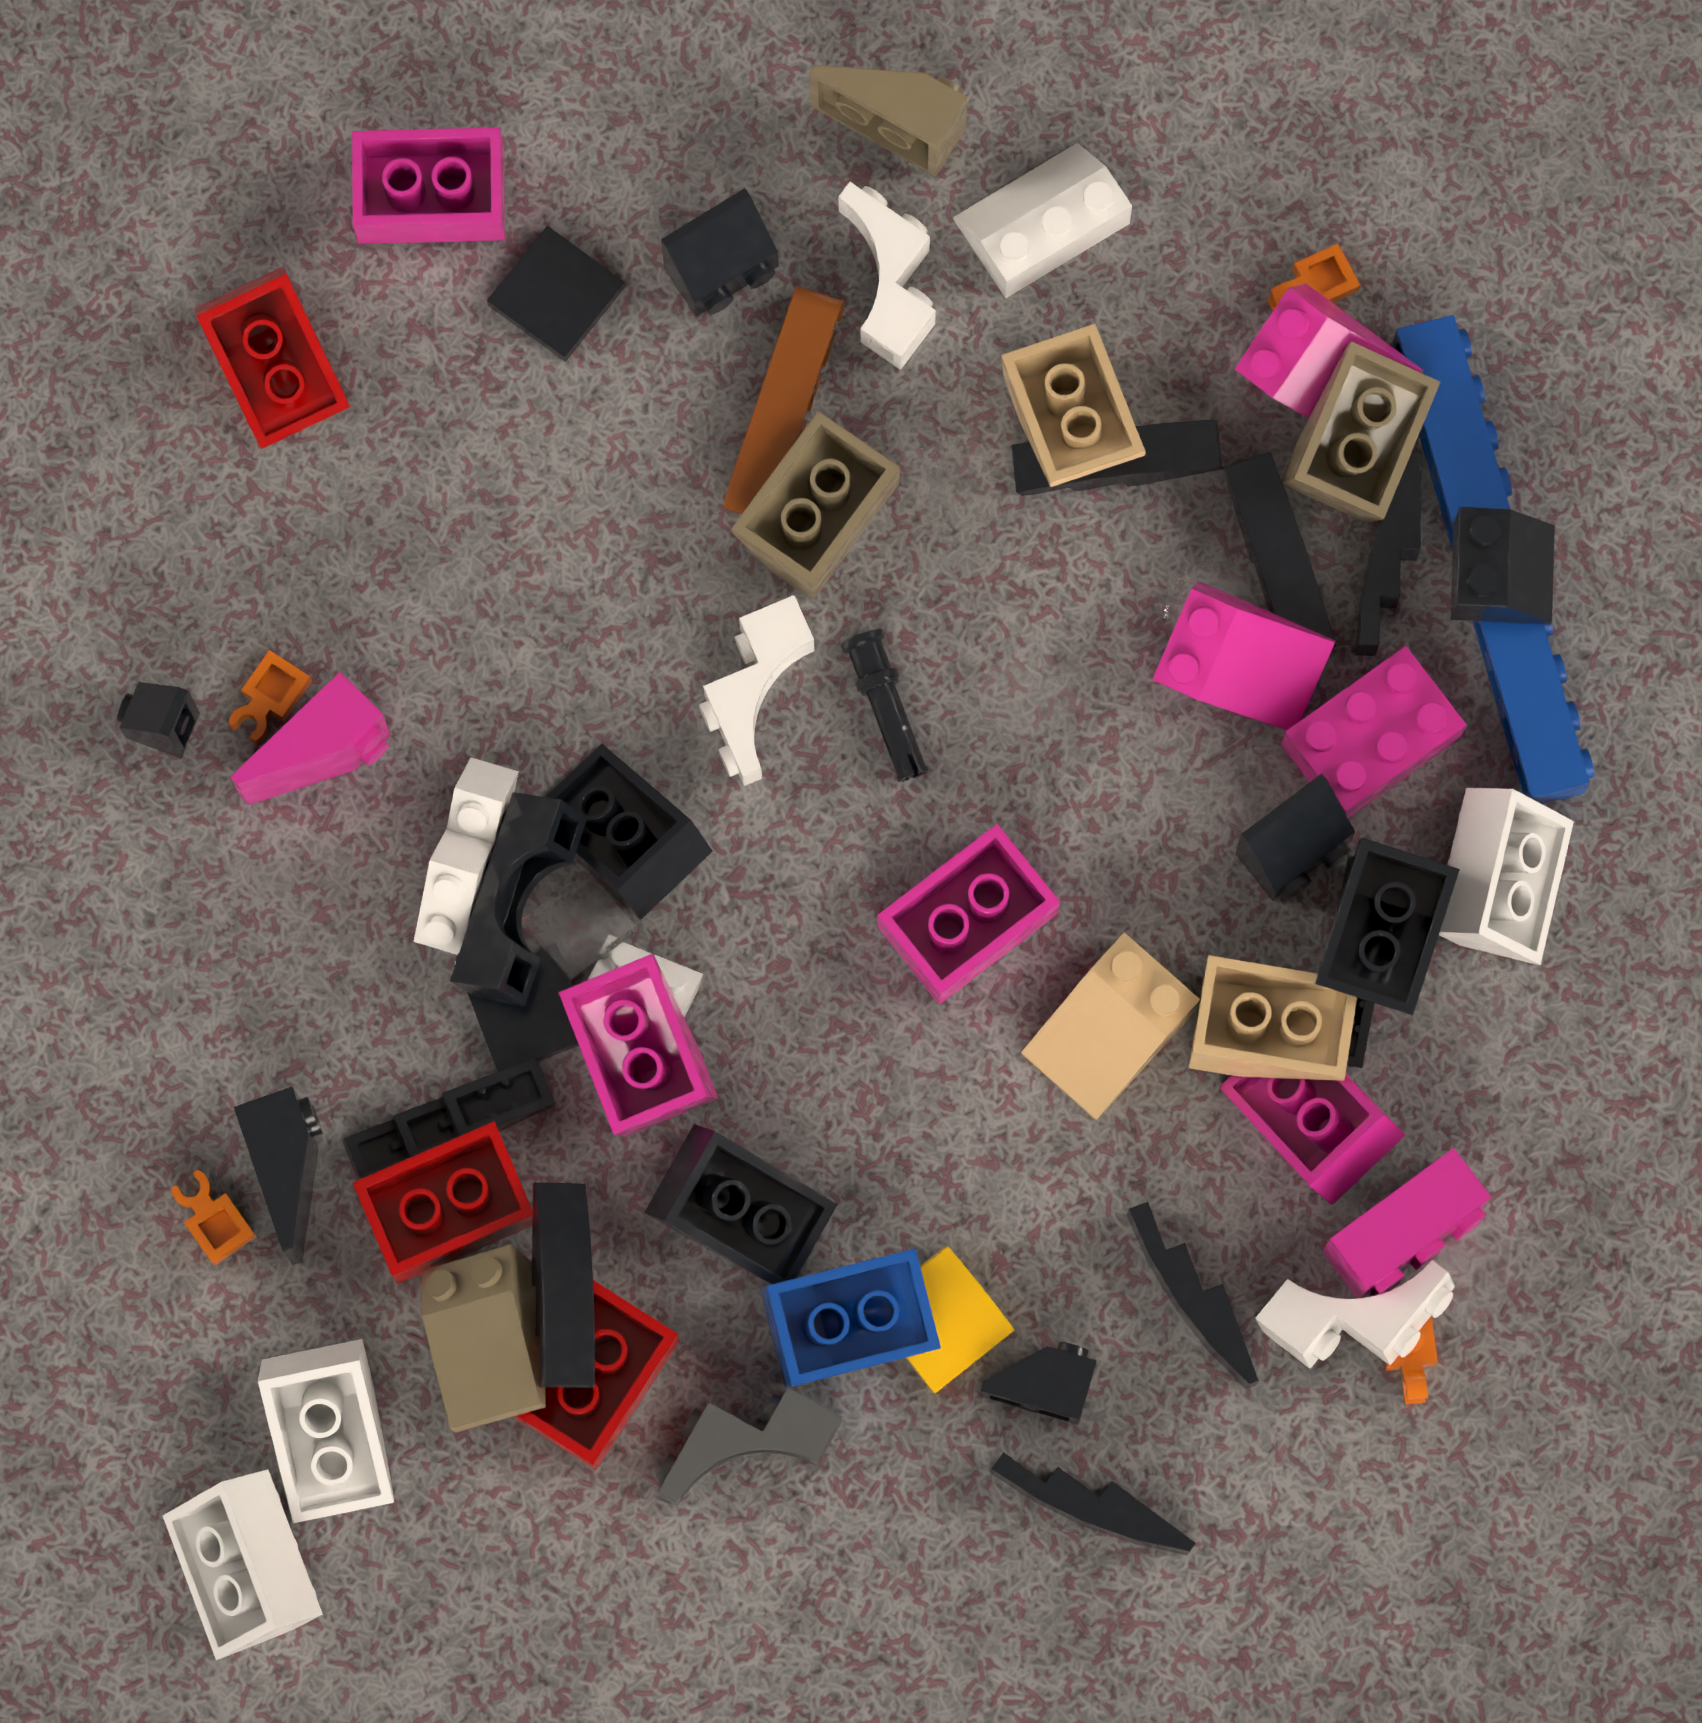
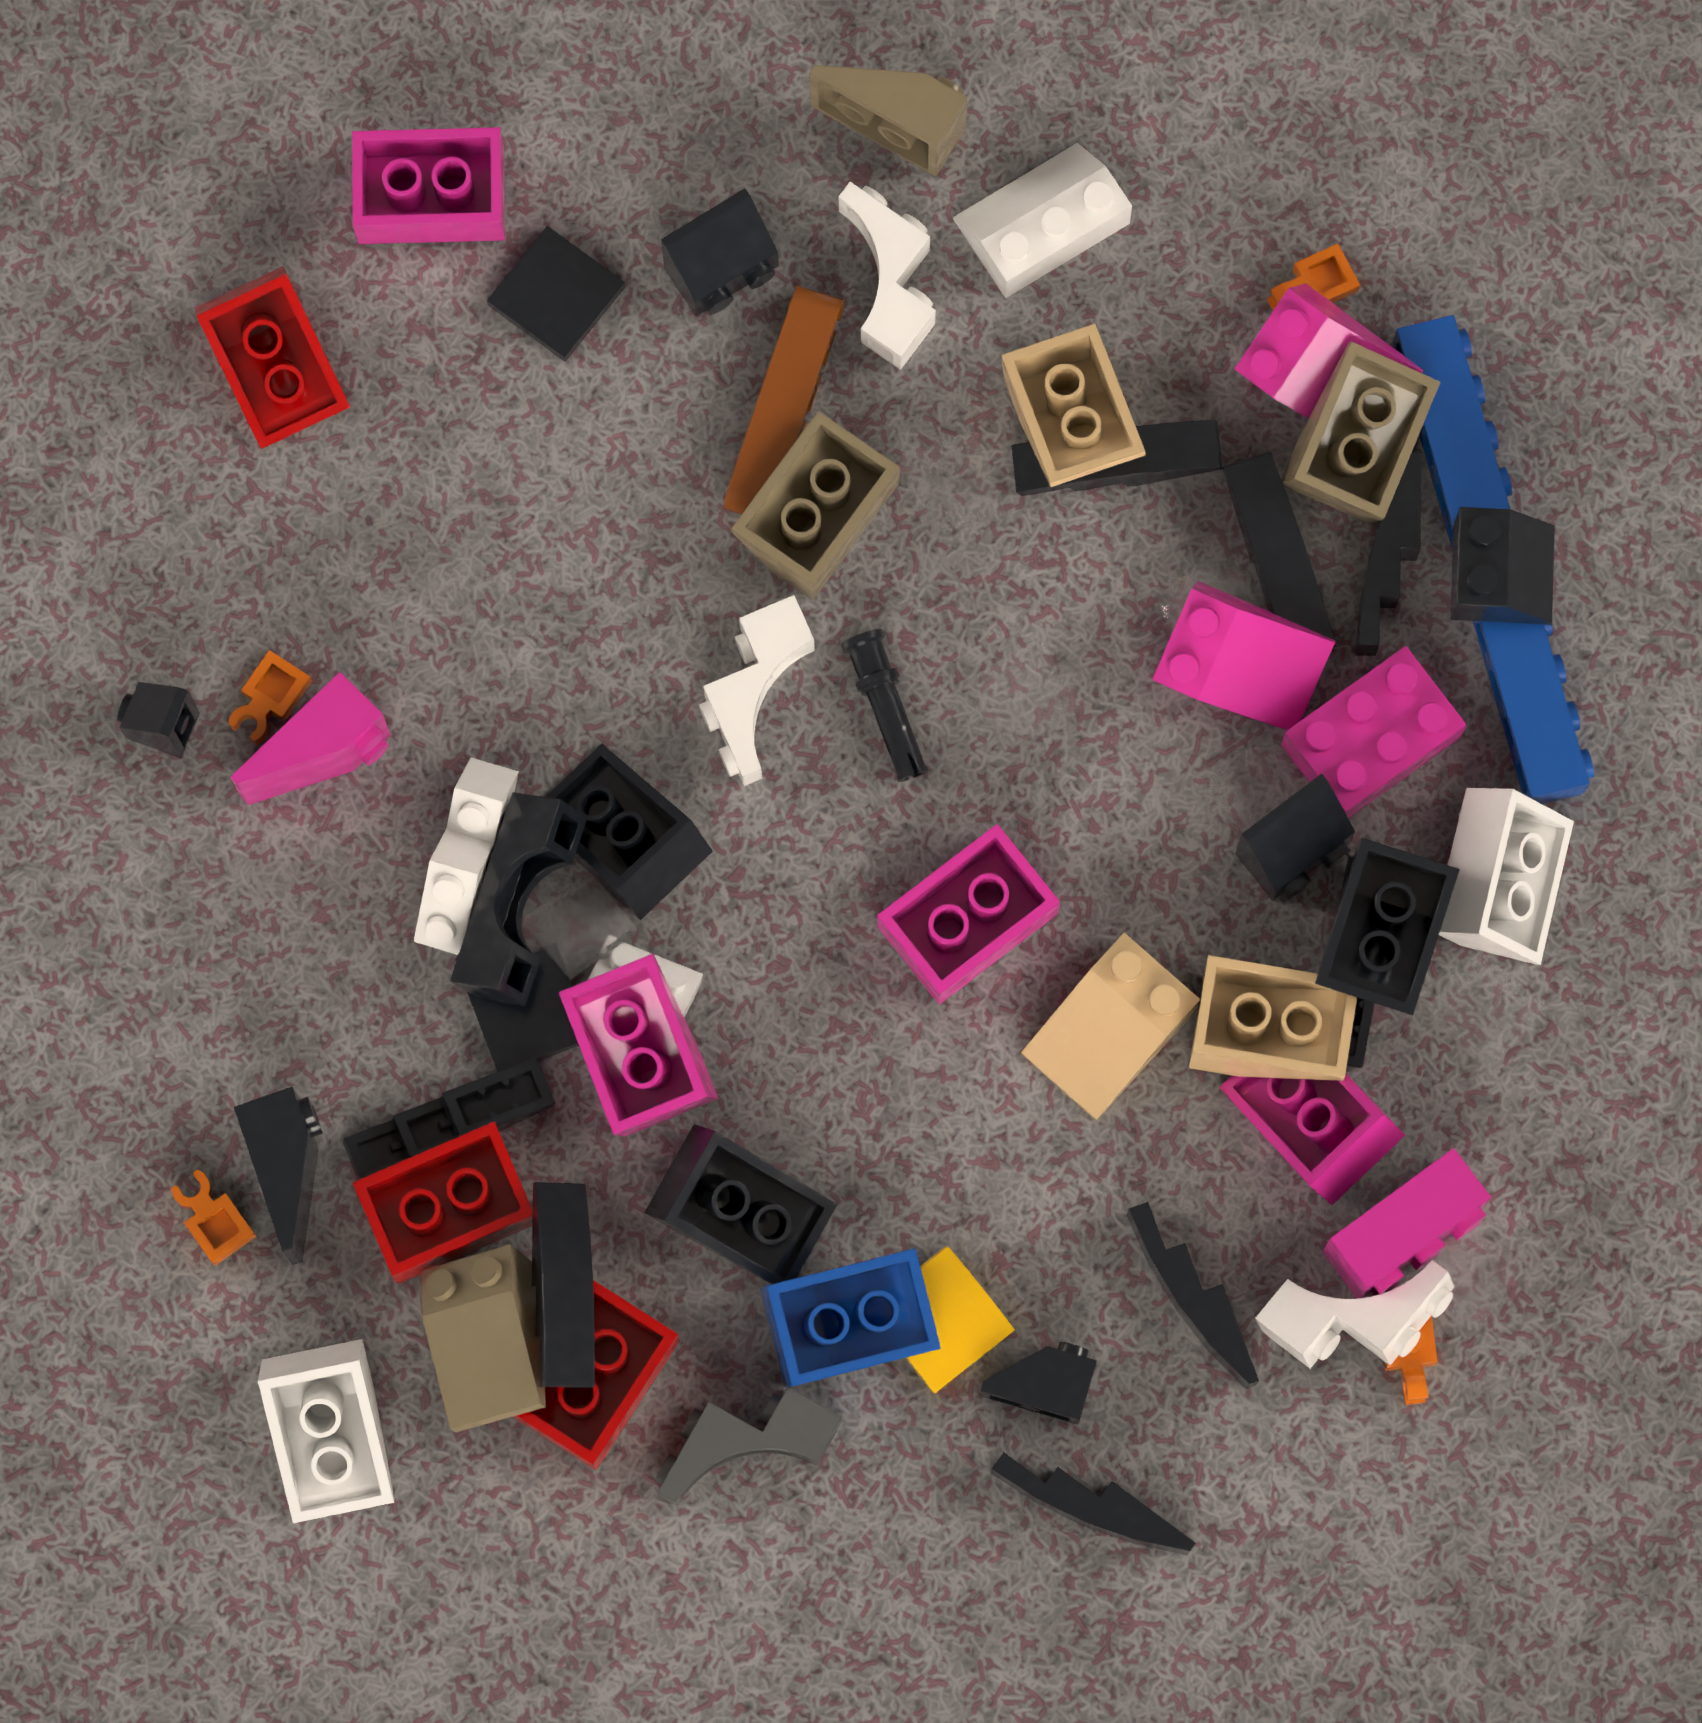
(242, 1563): white slope -> none

